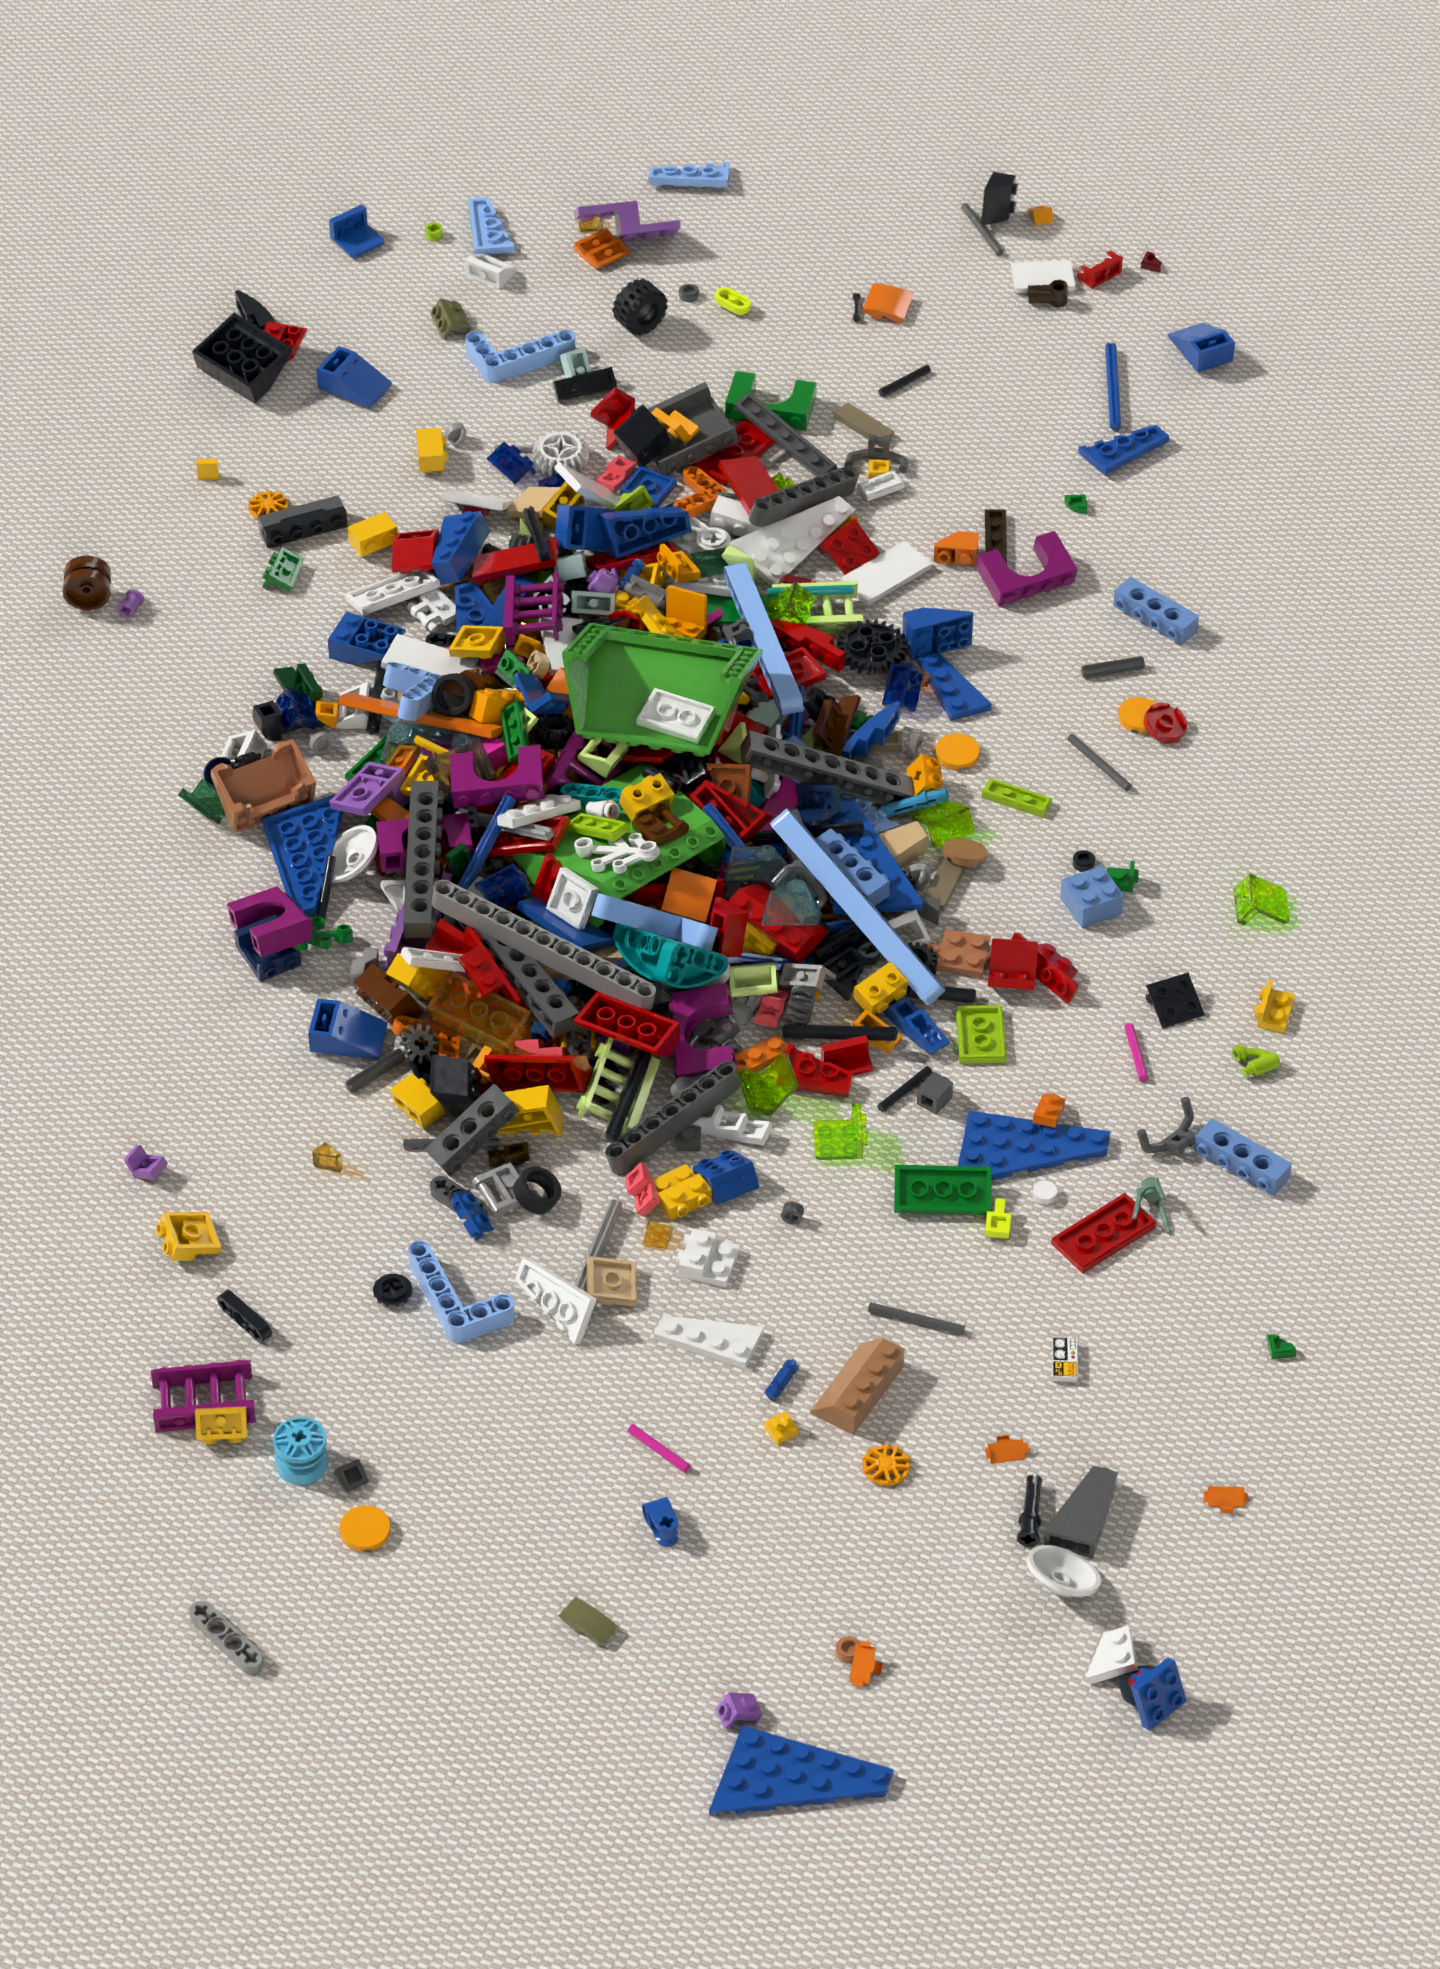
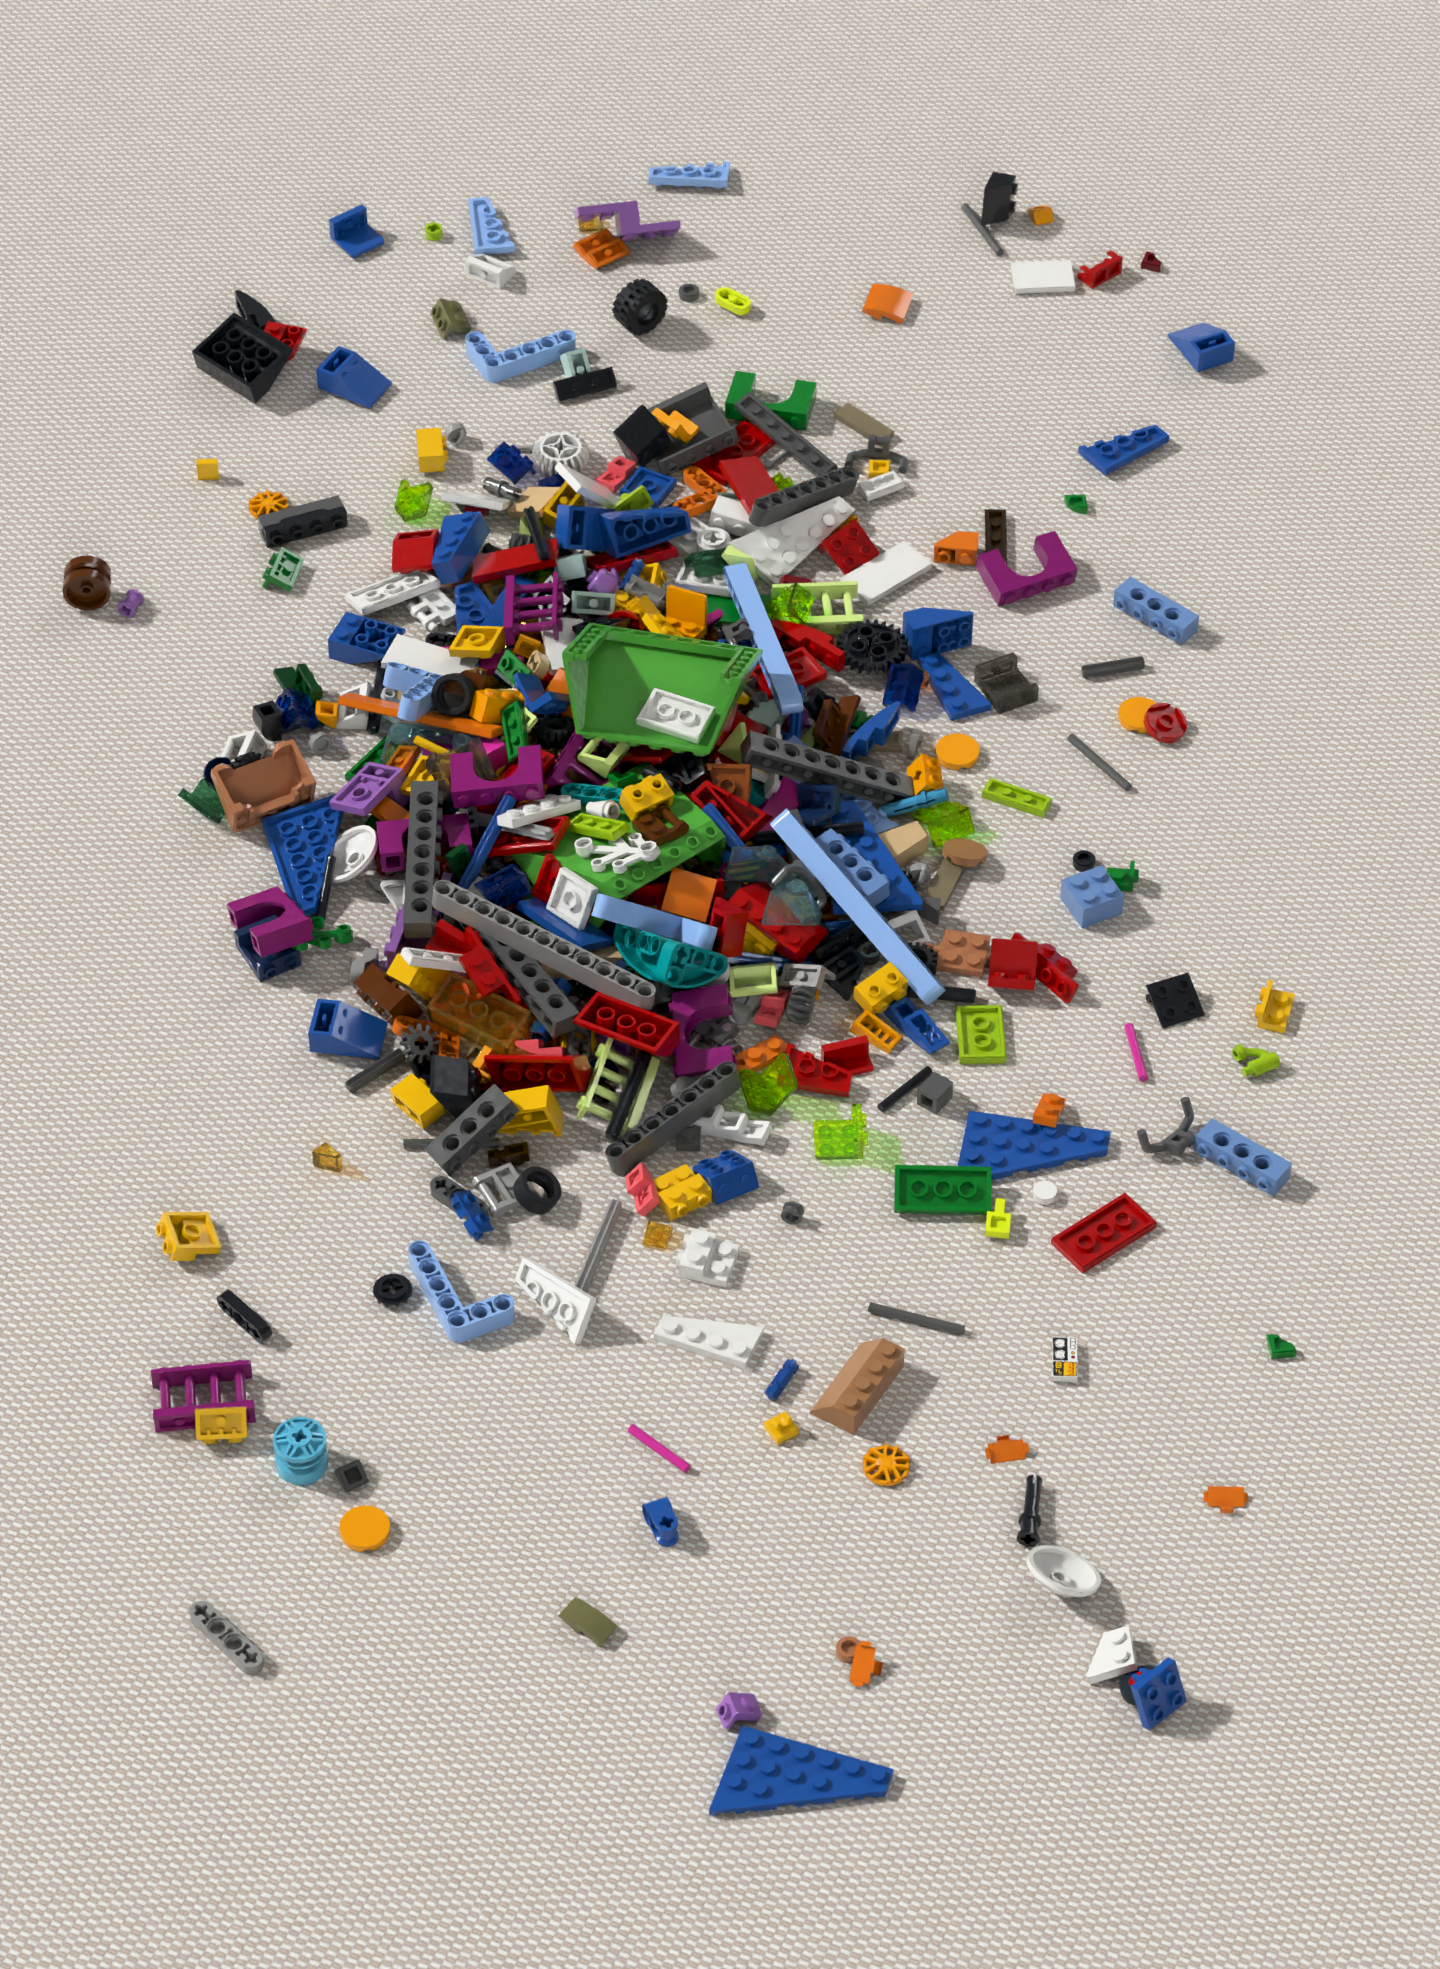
(144, 1165): medium lavender bracket -> none
(372, 534): yellow brick -> none
(413, 501): none -> clear neon green bracket
(502, 488): none -> dark grey pin
(612, 1281): tan tile -> none
(613, 412): red bracket -> none
(622, 780): none -> green tile
(677, 565): light orange bracket -> none
(817, 590): teal bar -> none
(839, 1032): black axle -> none
(856, 297): black hinge -> none
(904, 380): black bar -> none
(1005, 684): none -> clear smoke panel
(1055, 293): dark brown piece -> none
(1084, 1513): dark grey slope -> none
(1113, 386): blue axle -> none
(1152, 1192): sand green plant -> none
(1259, 896): clear neon green bracket -> none

